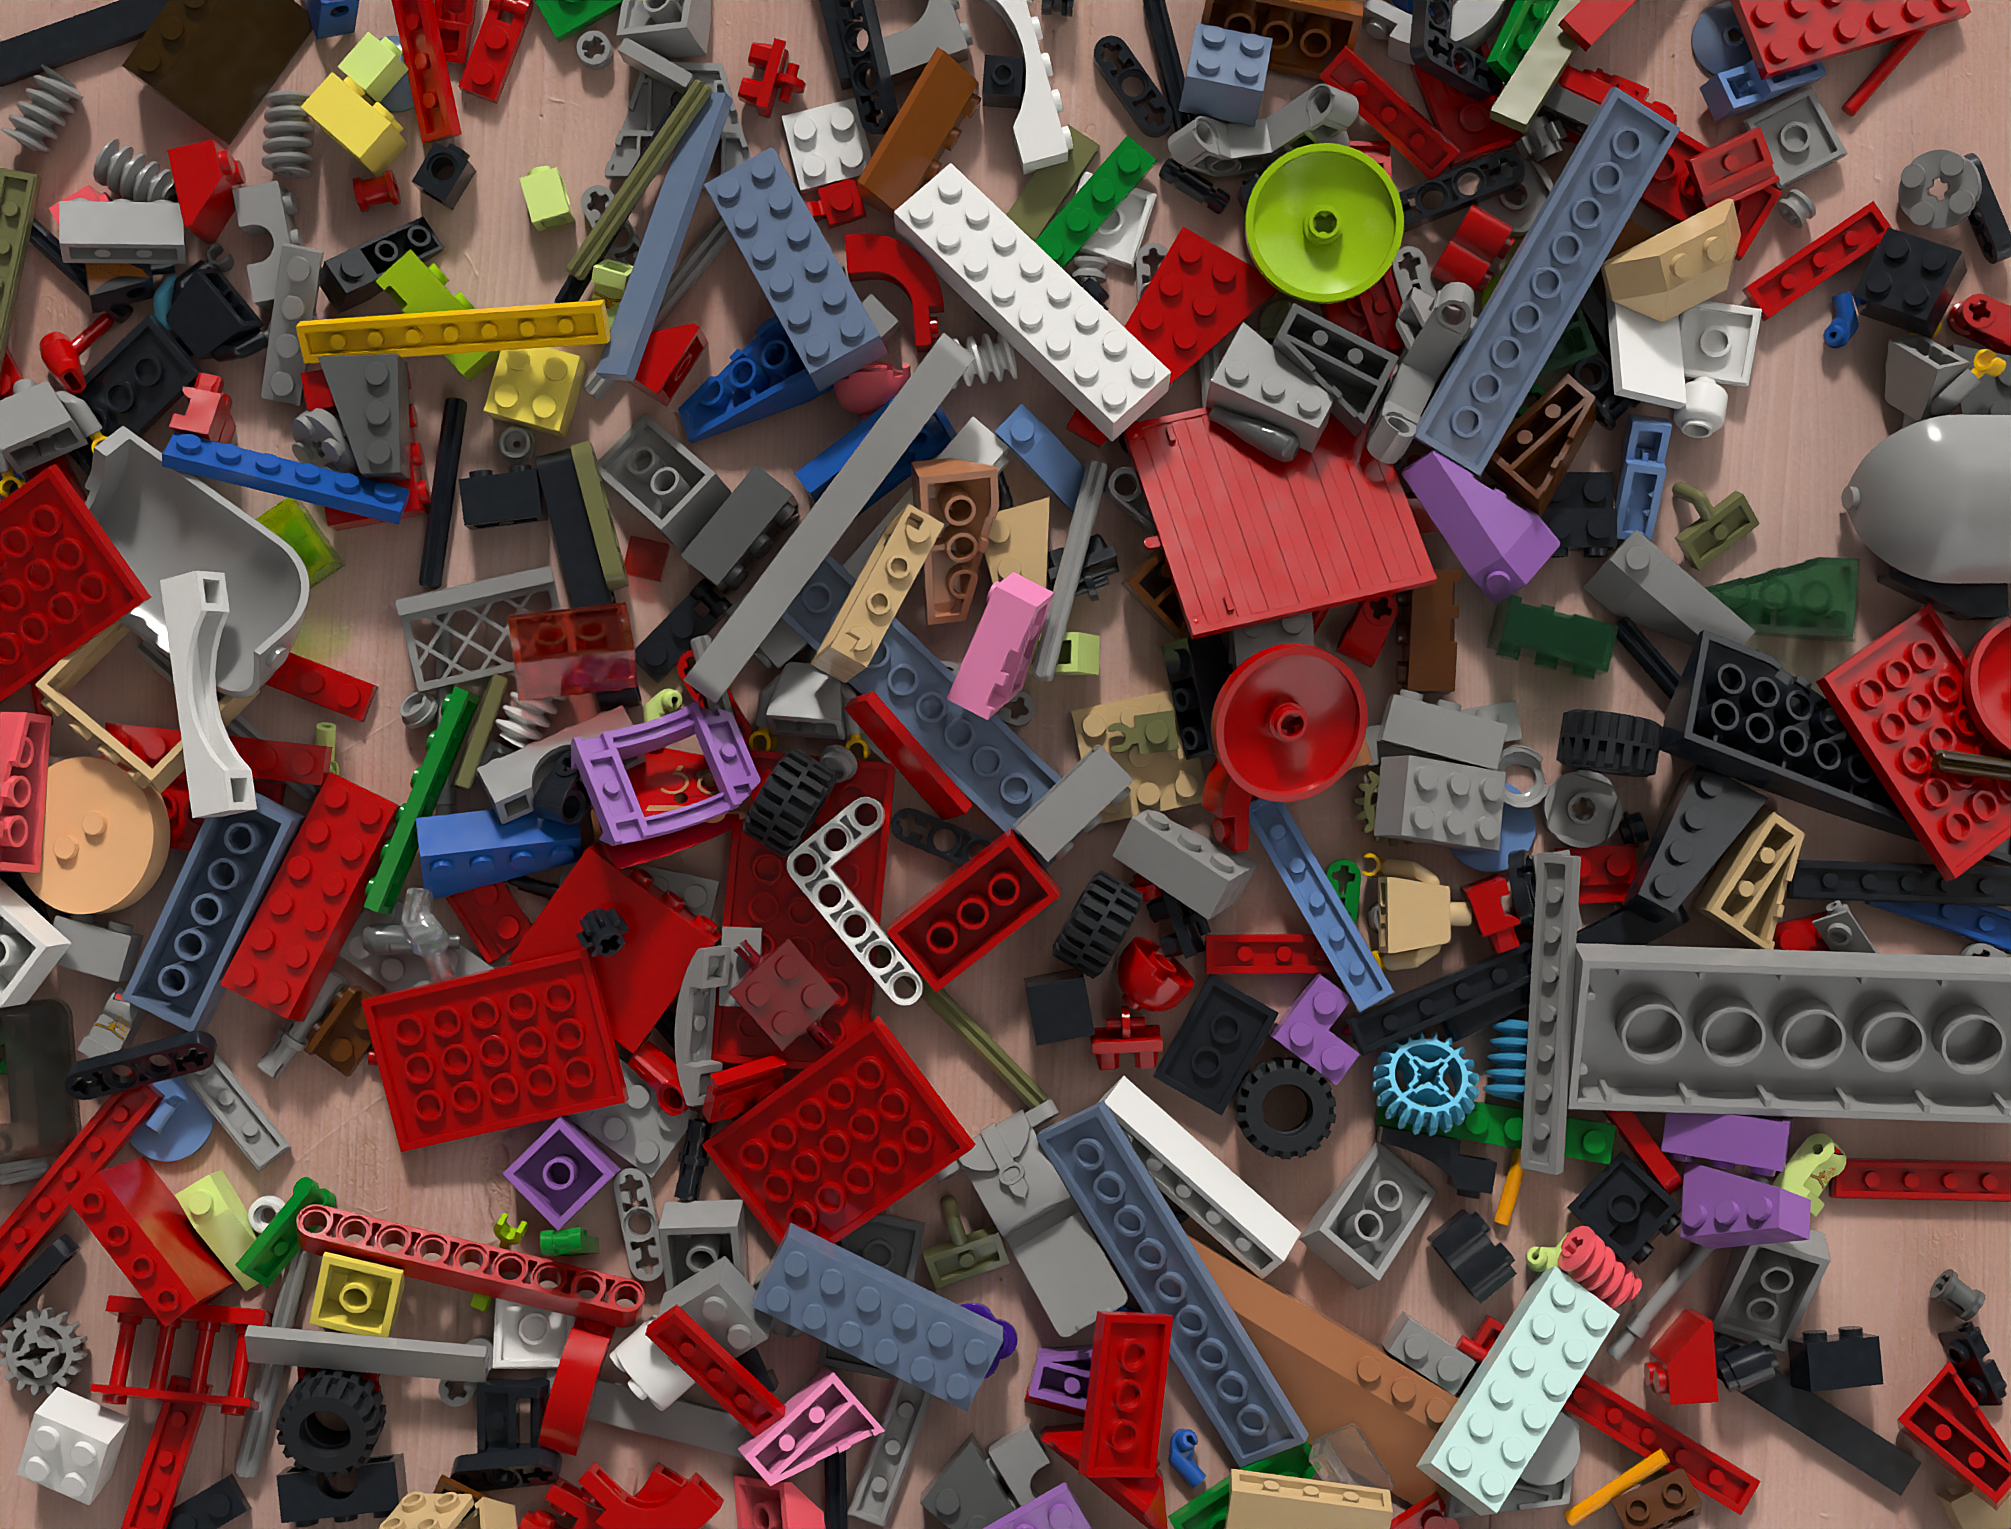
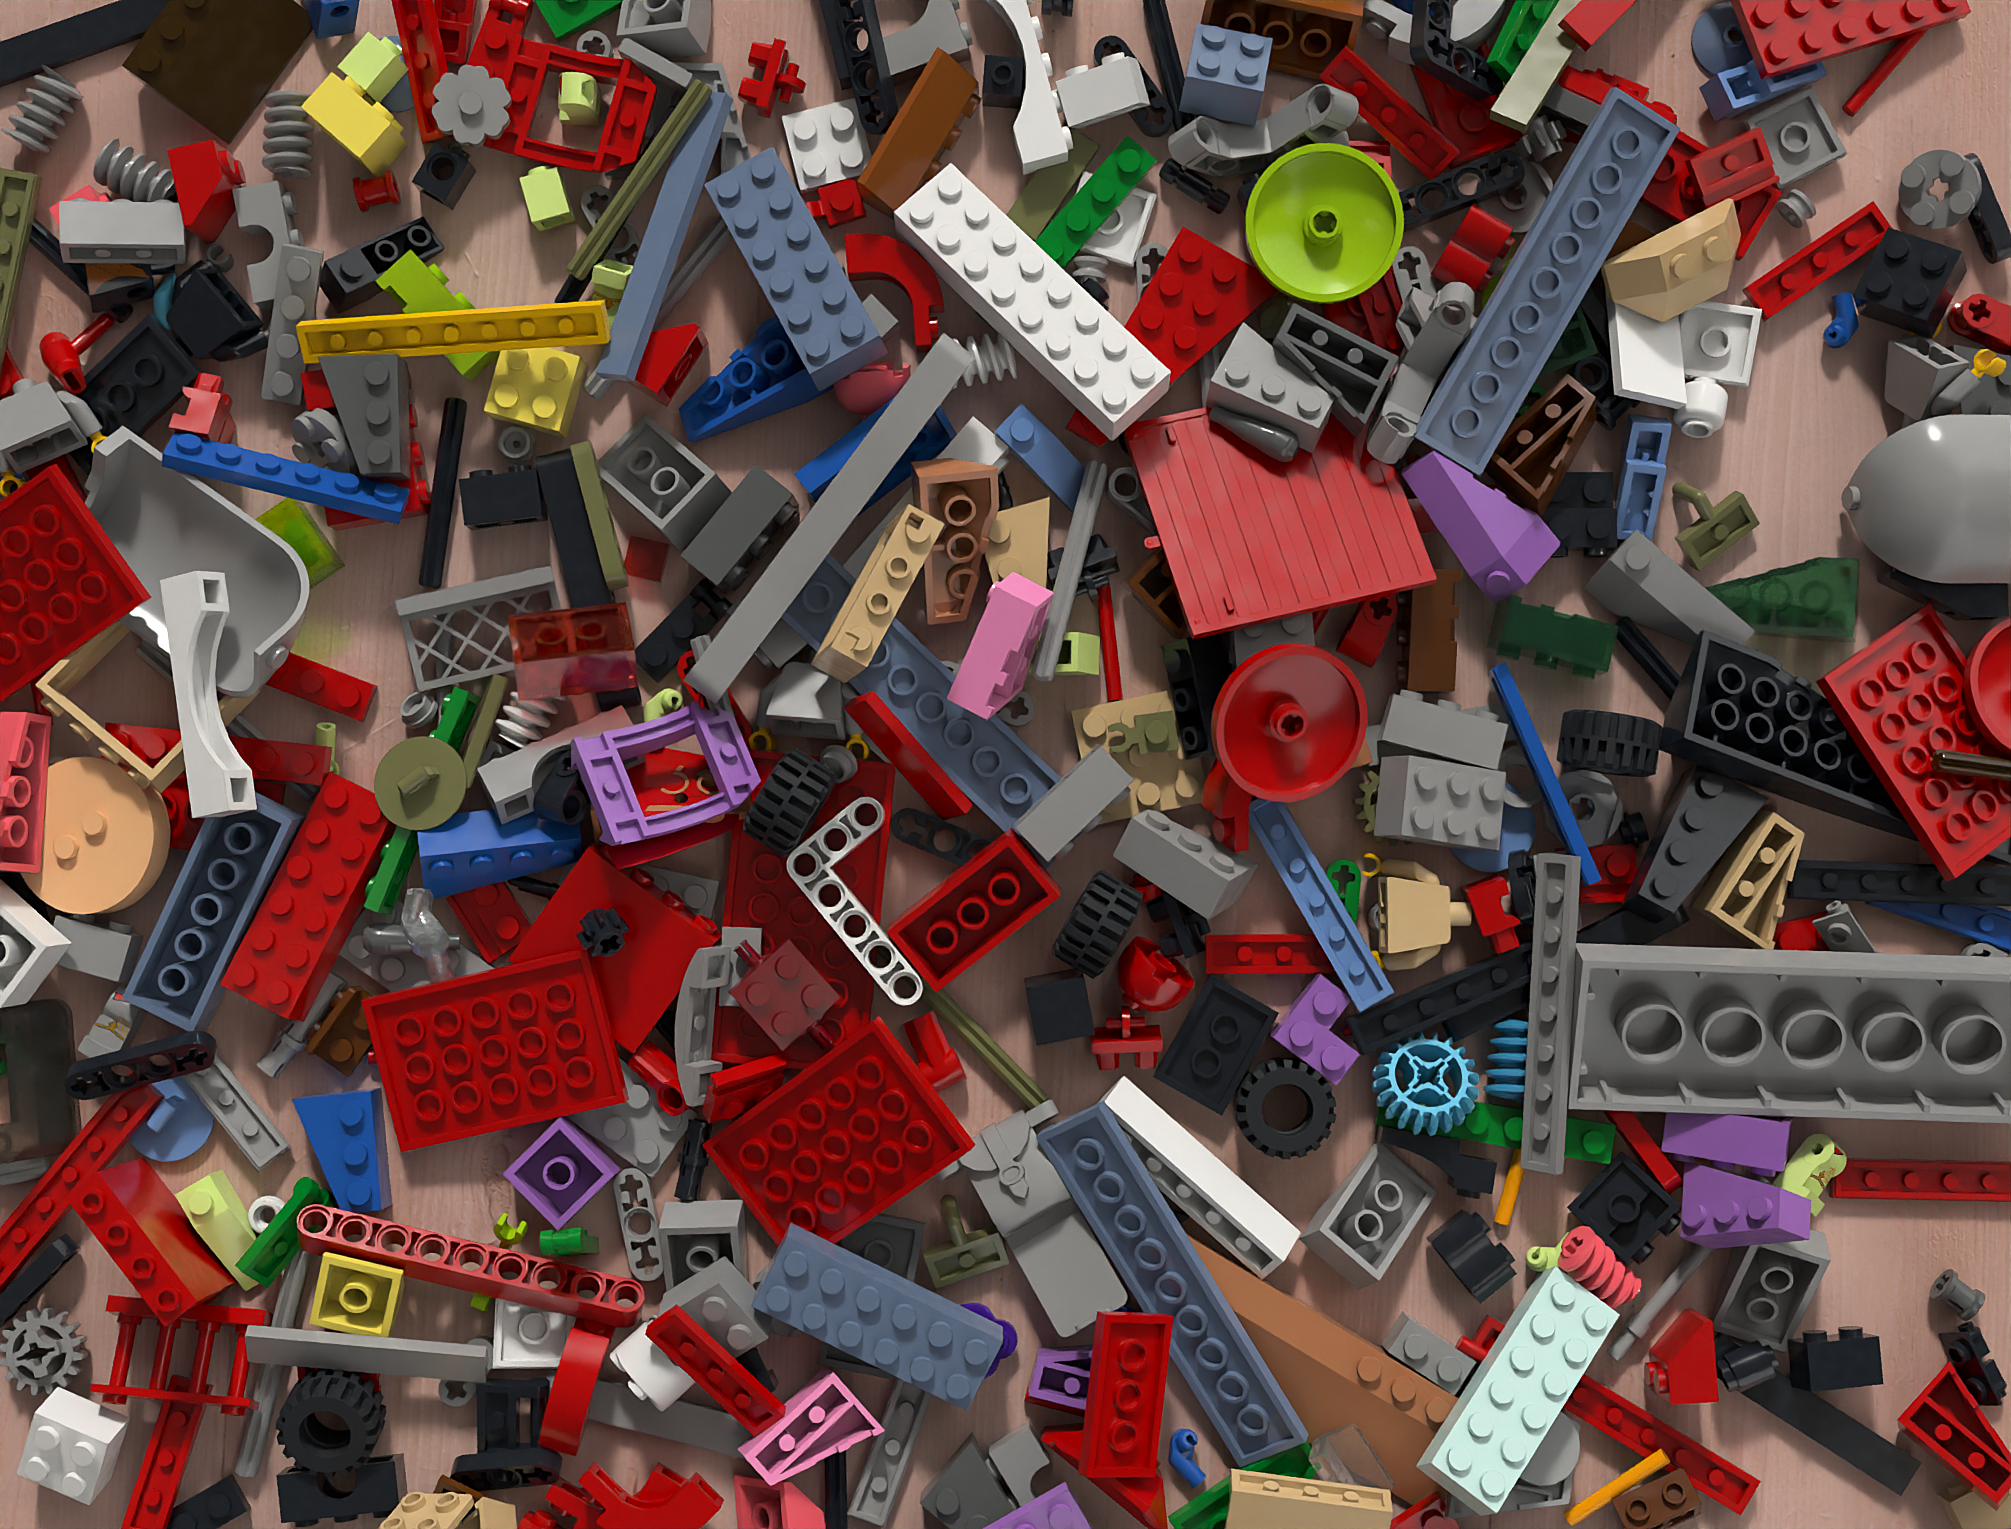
(350, 1145): none -> blue wedge
(420, 783): none -> olive shield
(471, 106): none -> light grey plant
(579, 99): none -> yellowish green leg
(625, 121): none -> red wedge
(936, 1058): none -> red piece
(1102, 91): none -> white brick
(1109, 644): none -> red bar
(1543, 772): none -> blue tile

